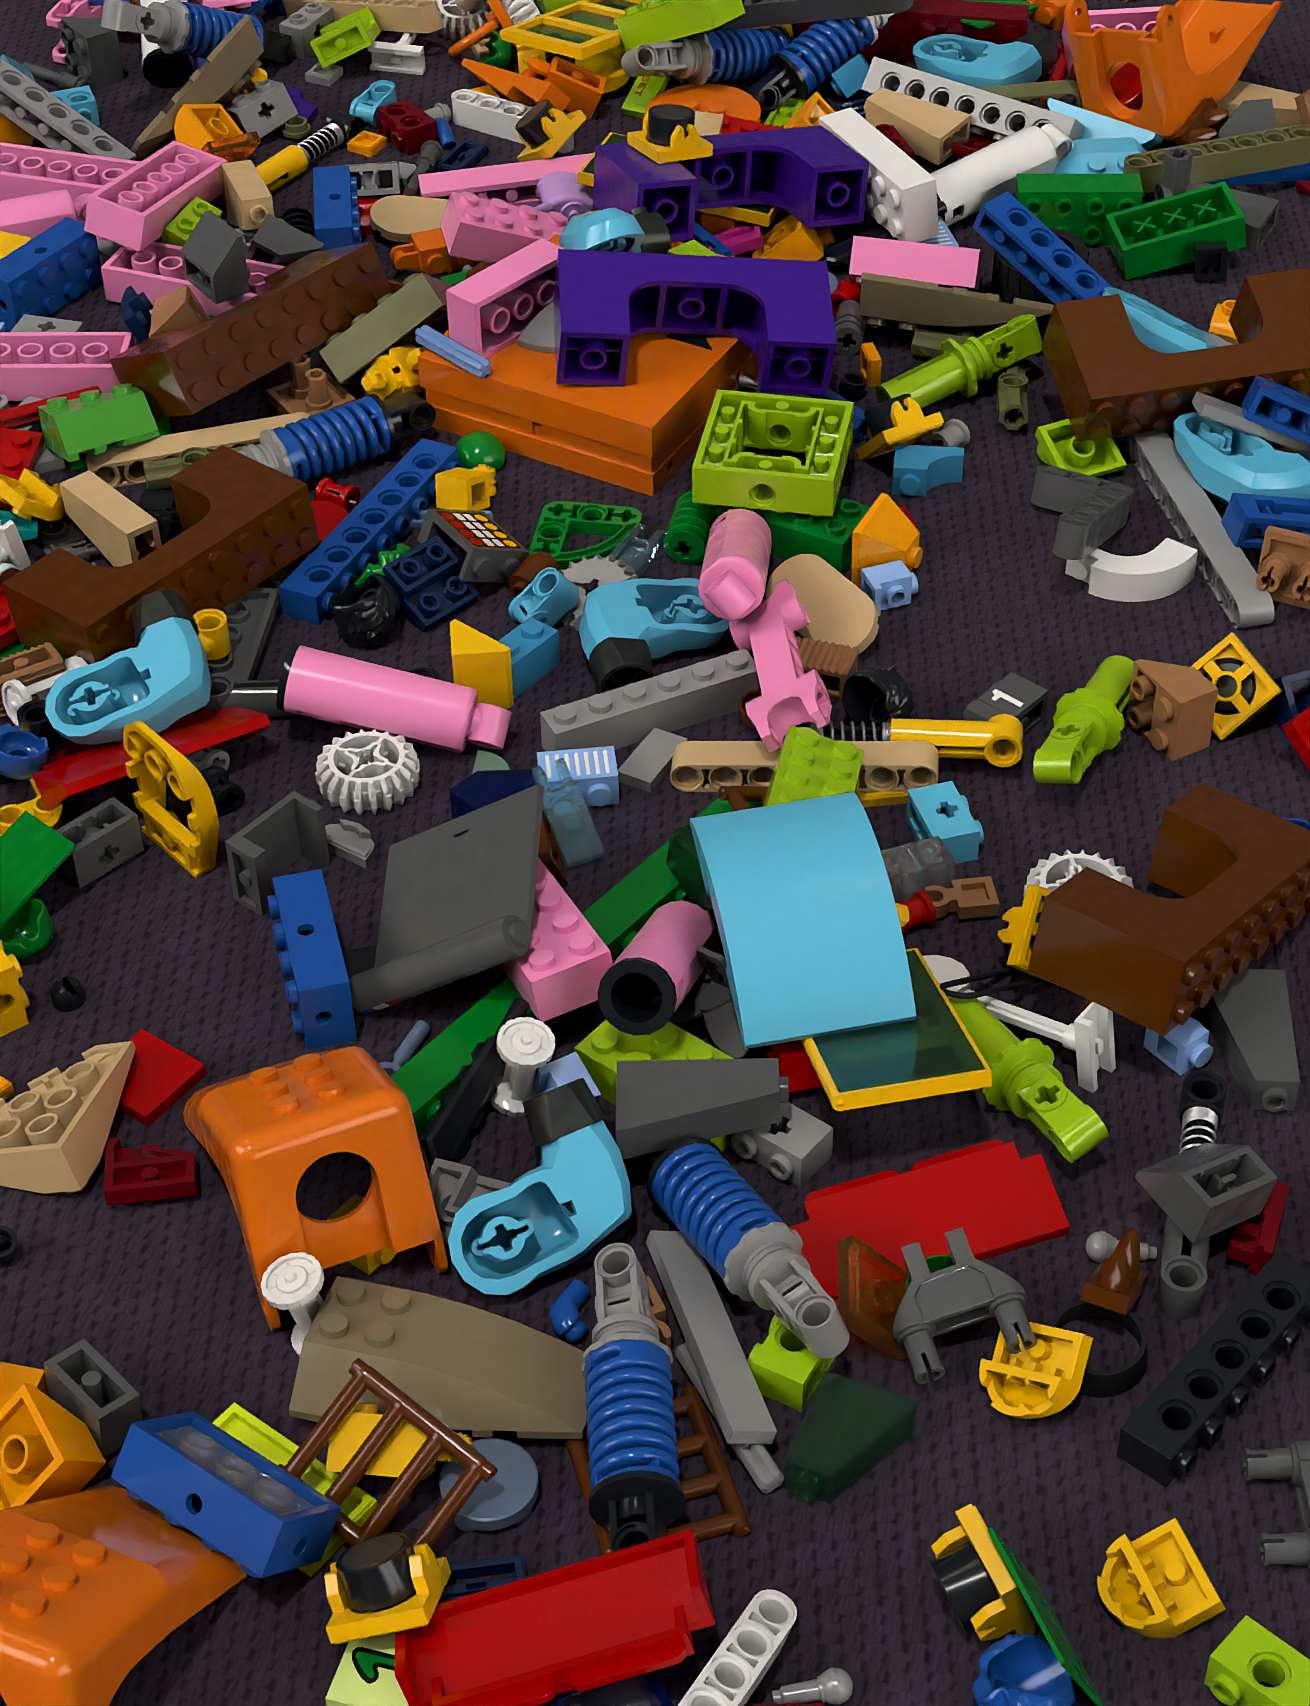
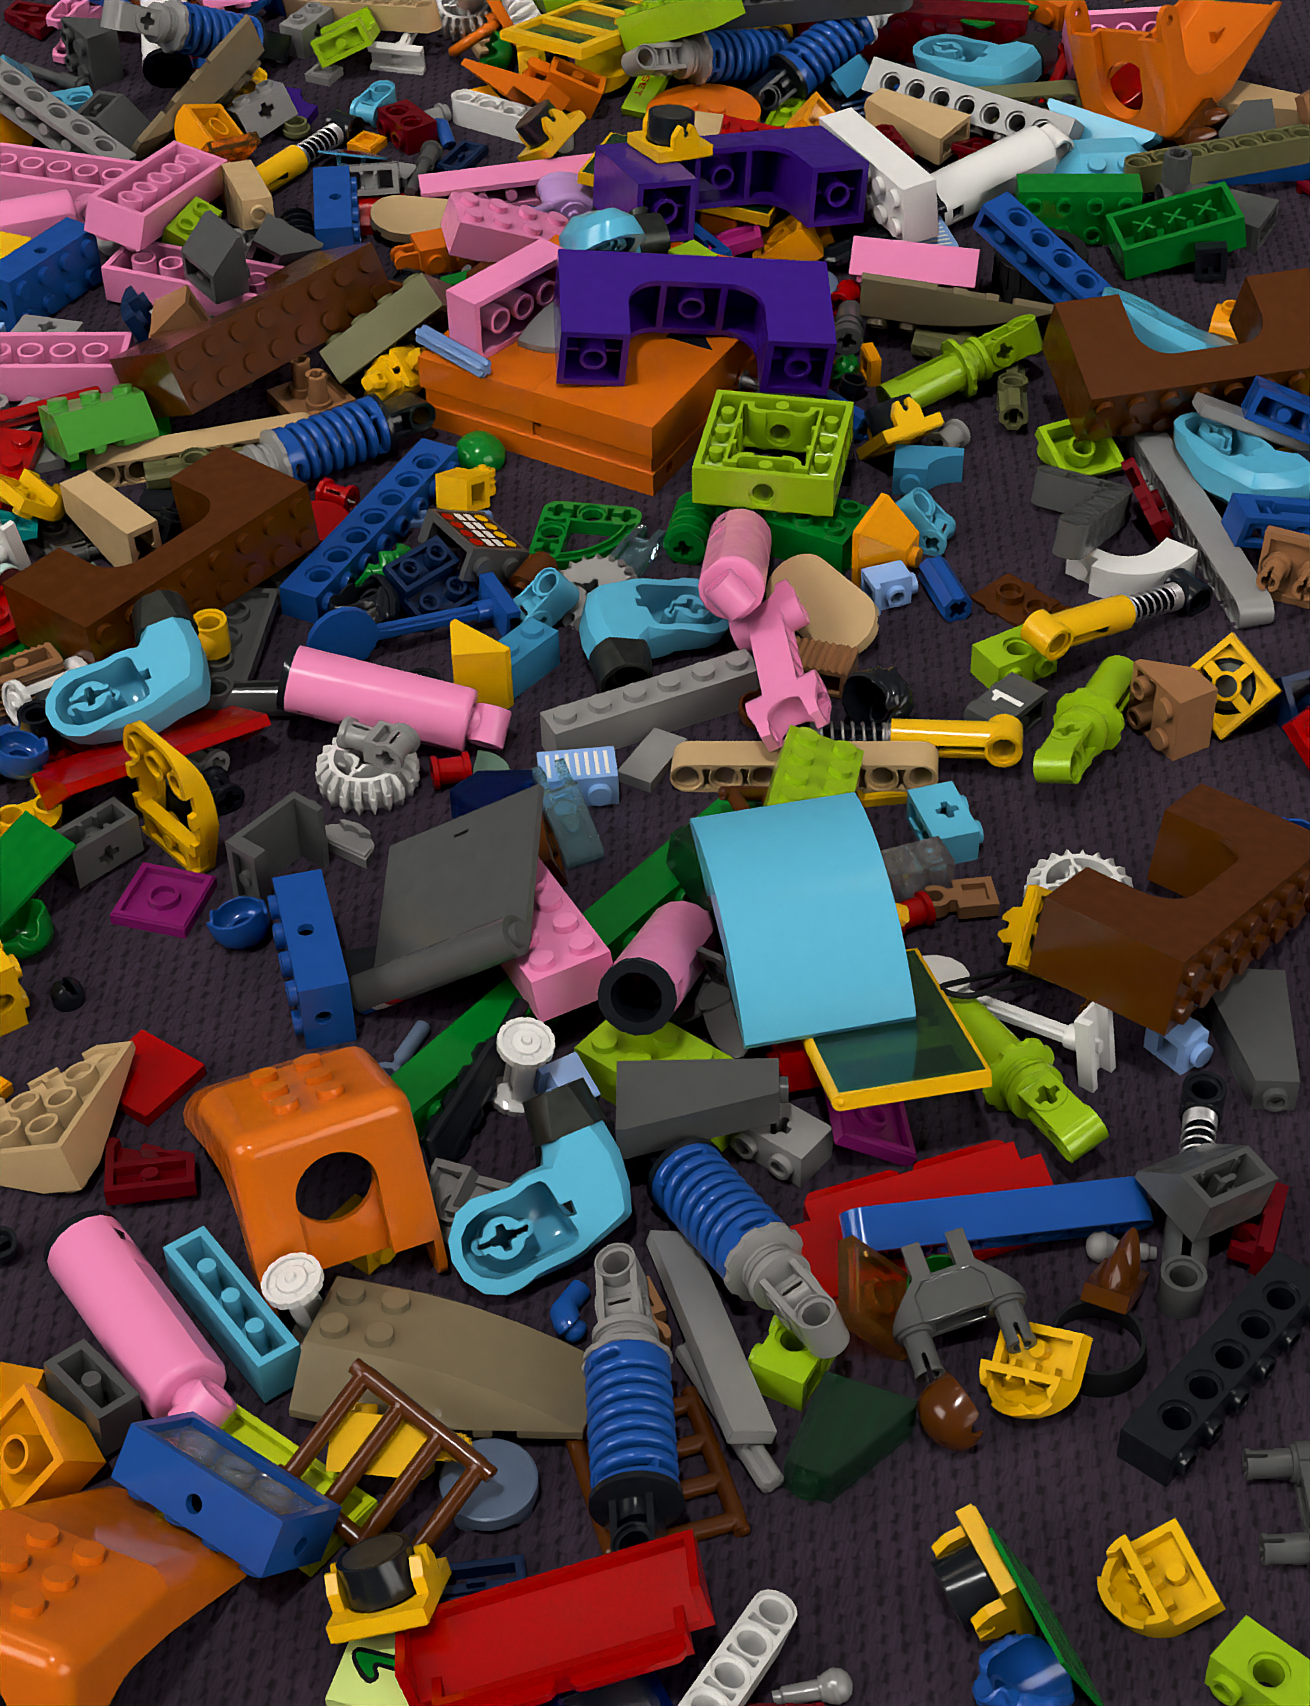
(29, 17): none -> dark red wing
(115, 116): none -> dark grey slope
(137, 1318): none -> bright pink piece
(164, 900): none -> magenta tile
(233, 1313): none -> medium azure brick
(240, 922): none -> blue hair
(340, 154): none -> dark azure shield
(355, 633): none -> blue piece
(379, 742): none -> light grey connector
(449, 770): none -> red bush
(844, 365): none -> green plate
(875, 1131): none -> magenta tile
(928, 519): none -> medium azure piece
(945, 589): none -> blue axle
(948, 1414): none -> reddish brown hair
(1003, 1217): none -> blue beam
(1008, 653): none -> lime brick
(1014, 600): none -> reddish brown piece
(1059, 631): none -> yellow piece
(1149, 500): none -> dark red wing

